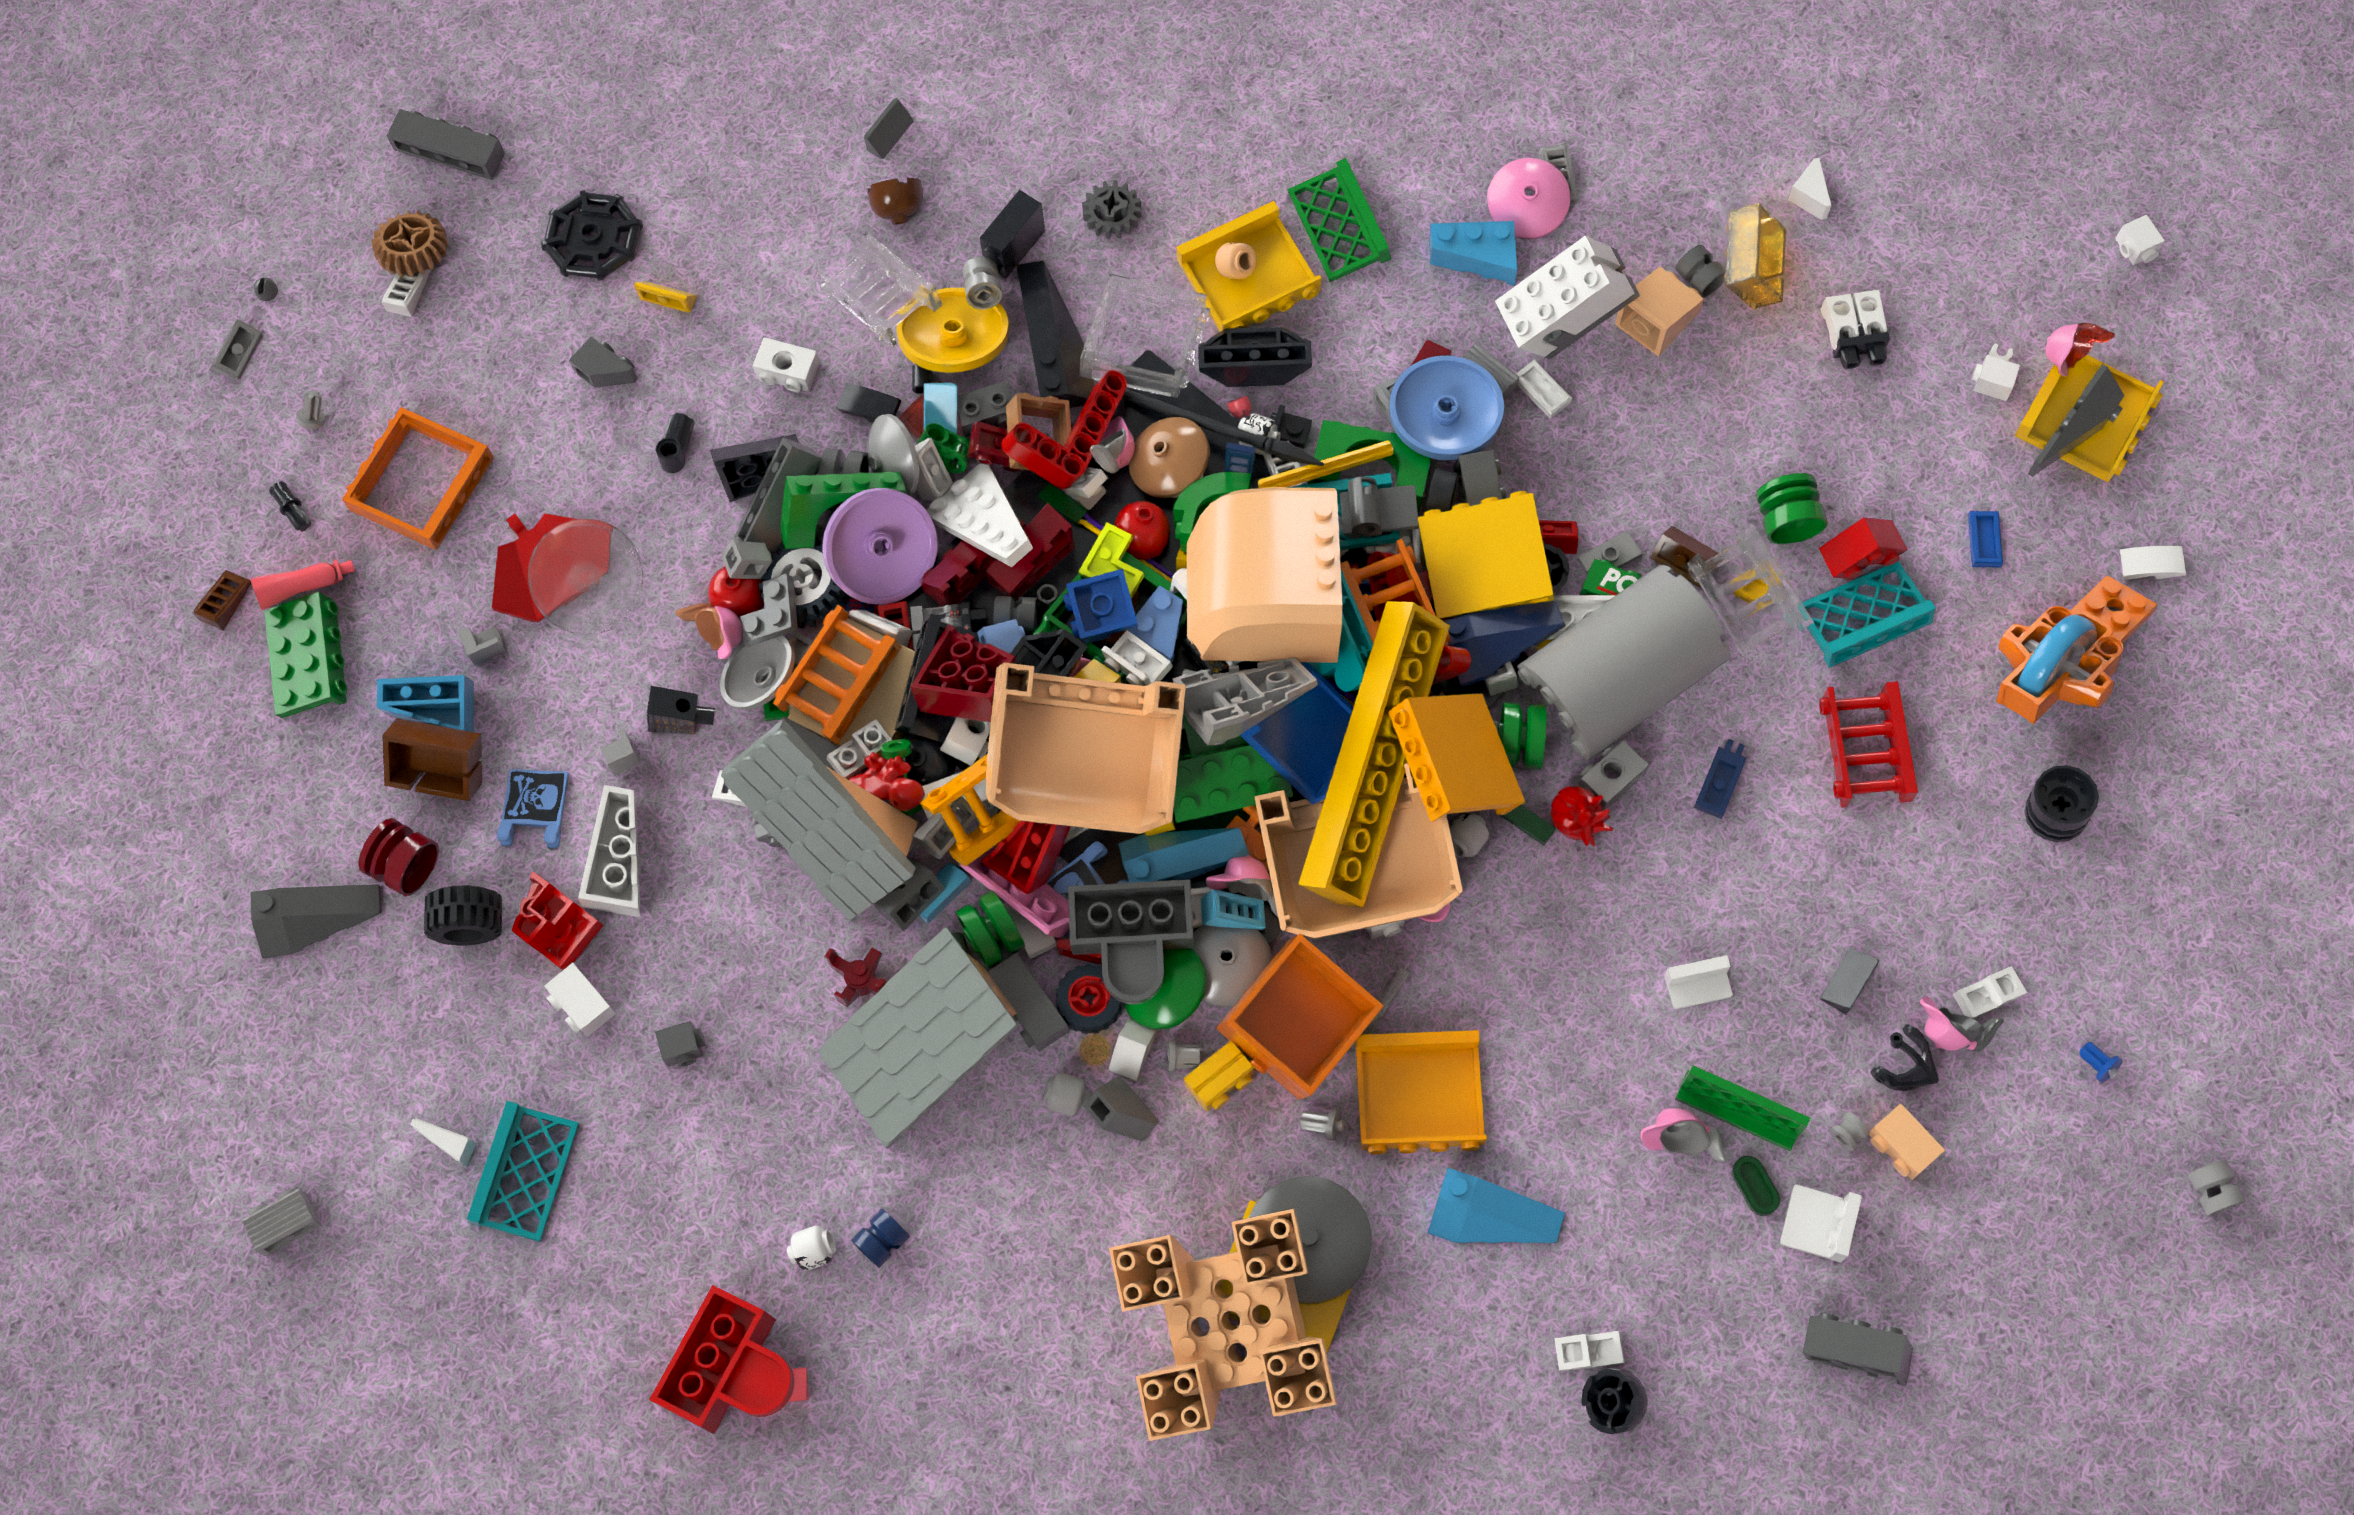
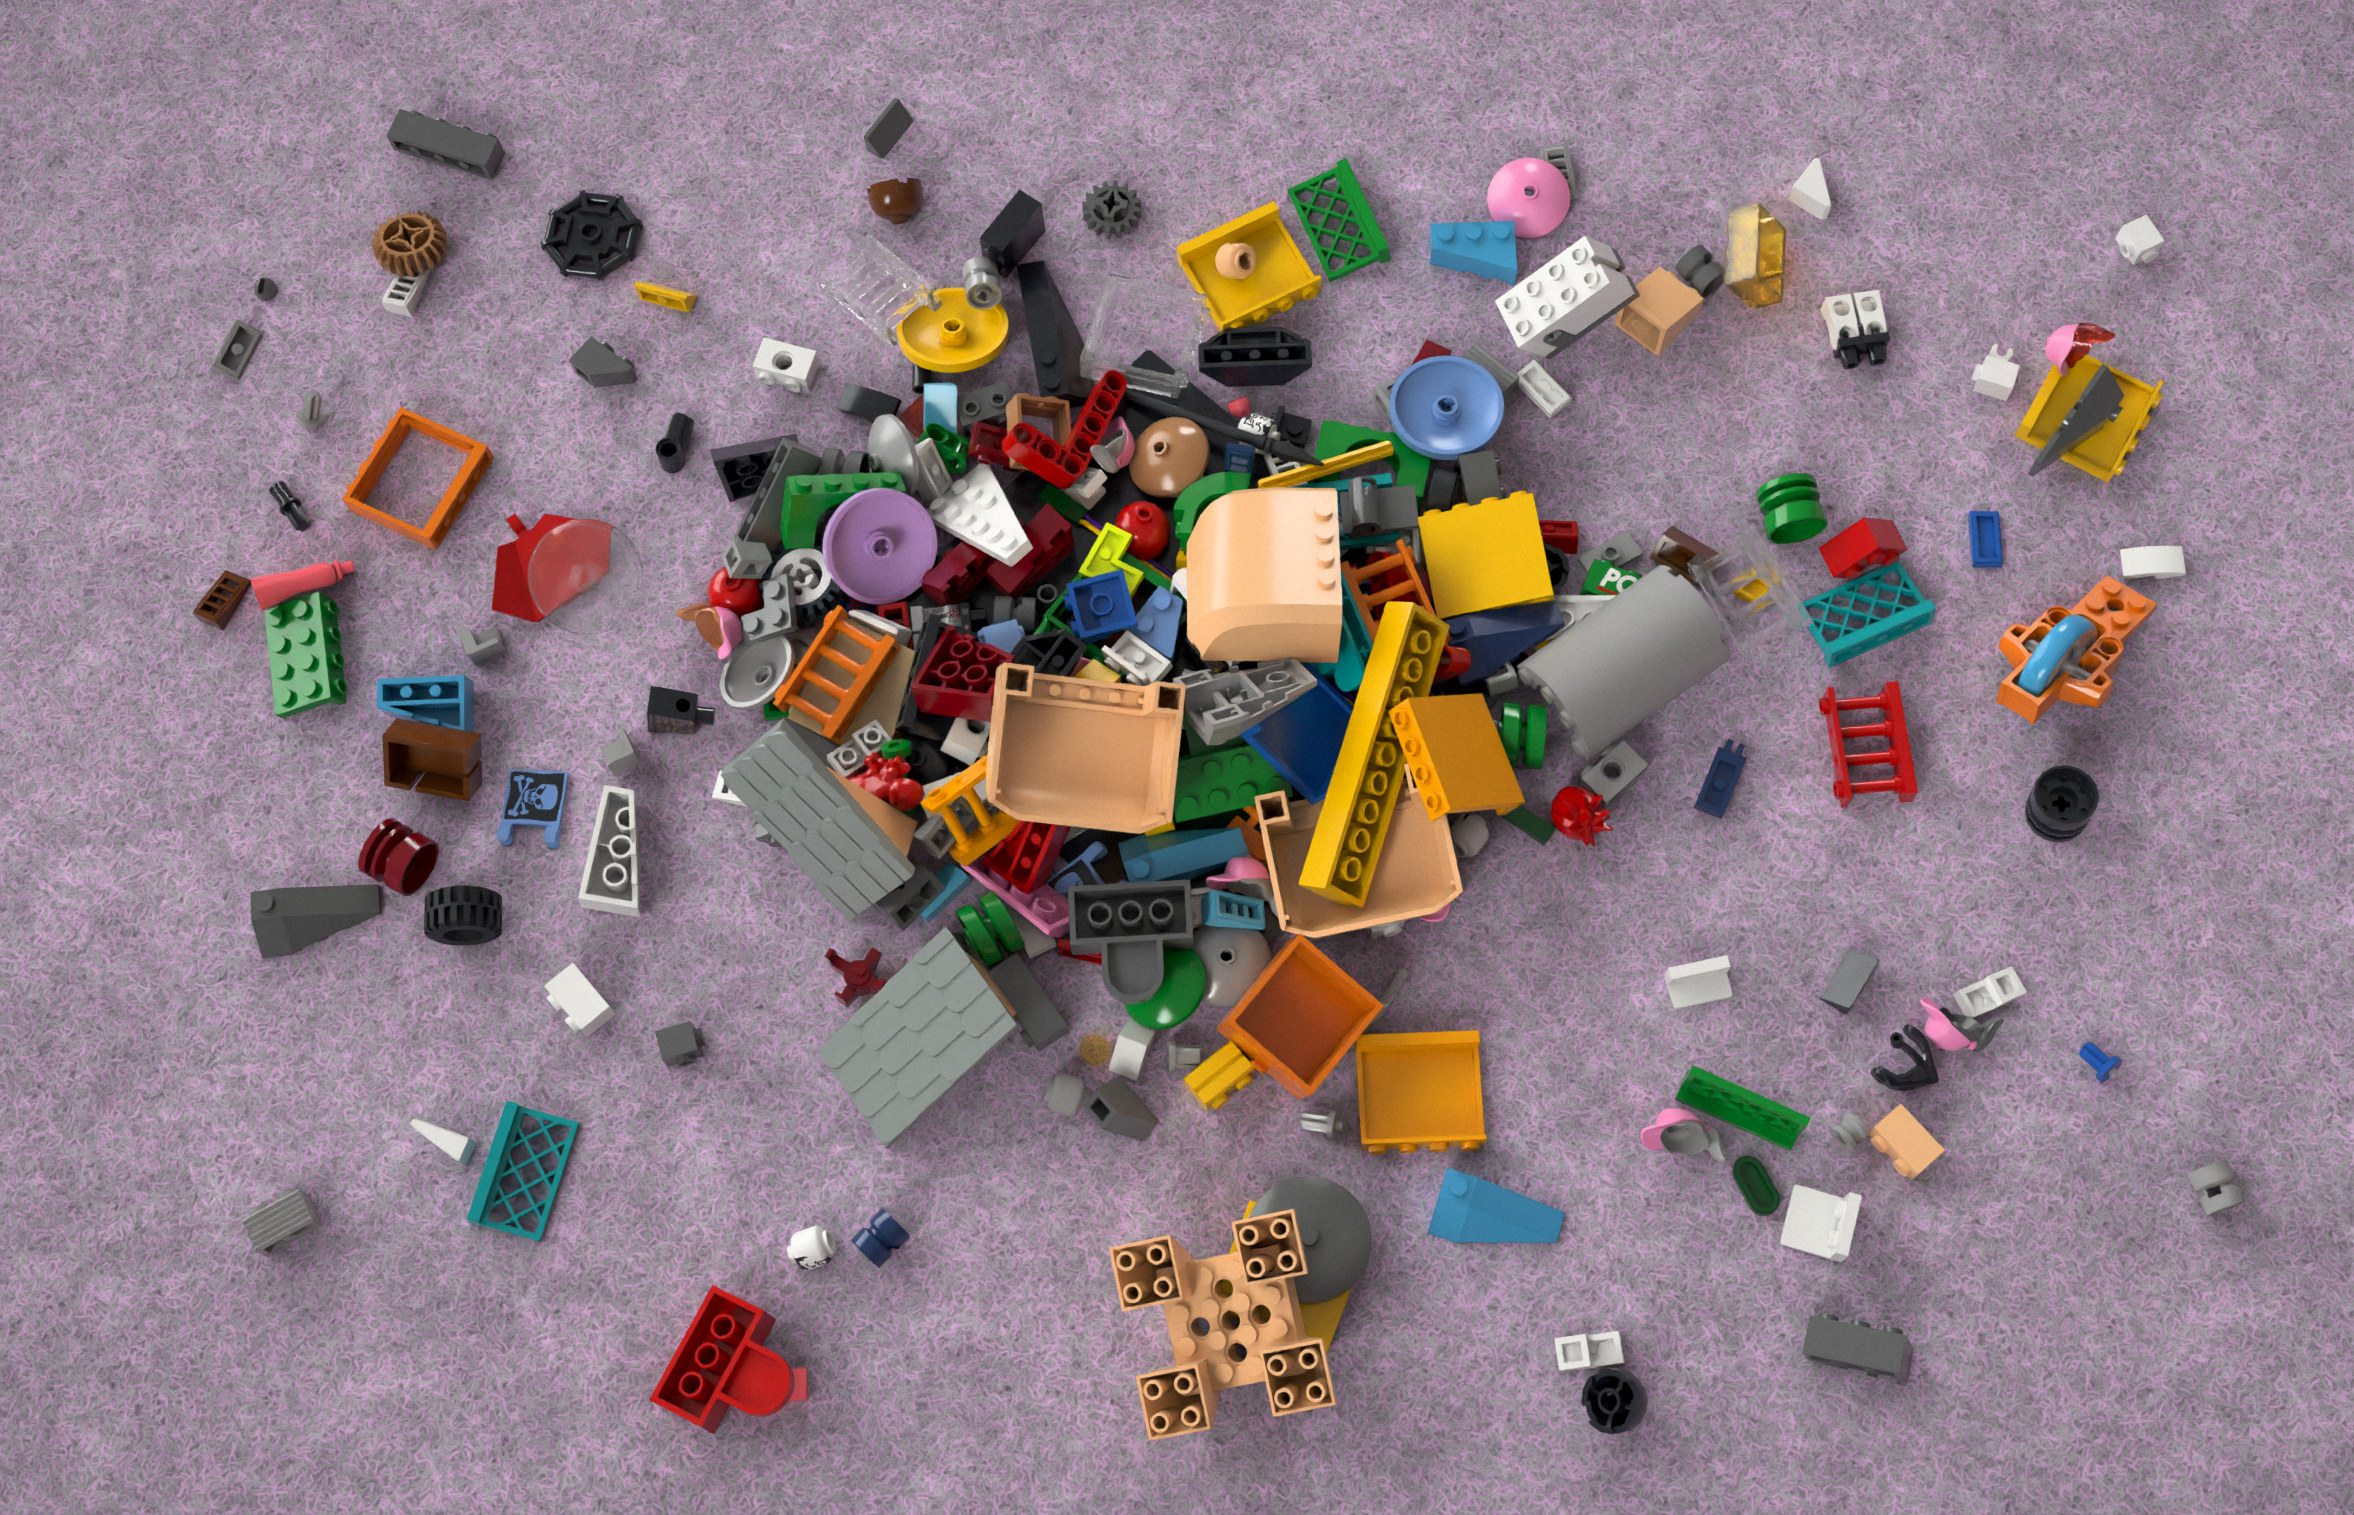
(554, 922): red slope -> none
(1076, 1011): black wheel -> none

